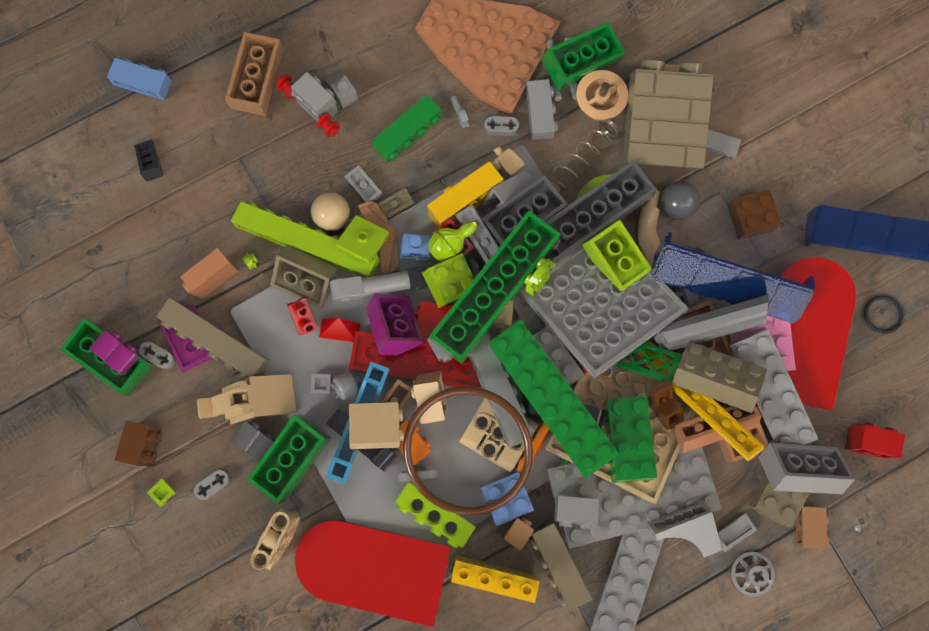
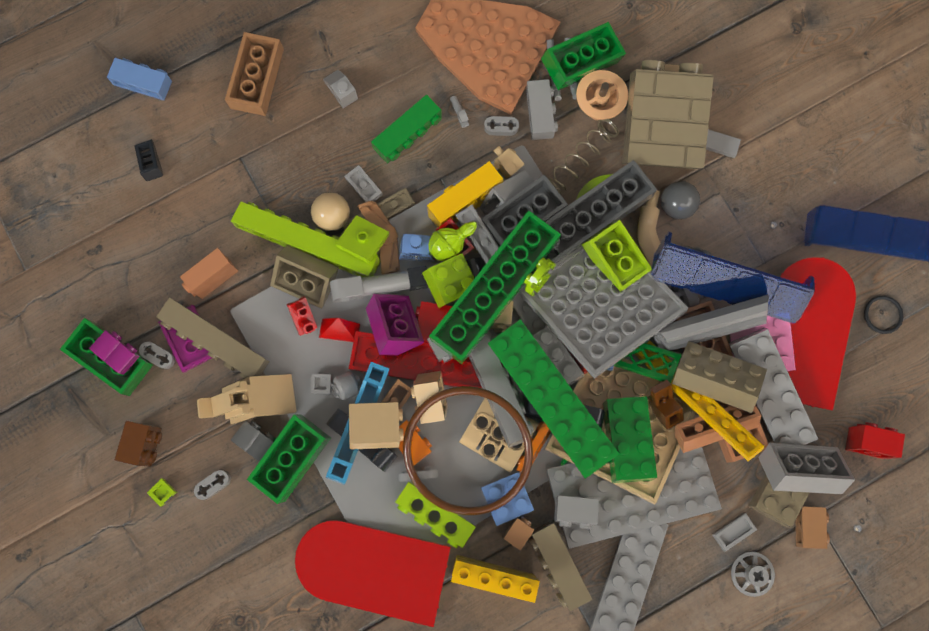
(250, 260): lime plate -> none
(275, 539): tan connector -> none
(314, 99): light grey brick -> none
(693, 524): light grey arch -> none
(754, 214): reddish brown brick -> none

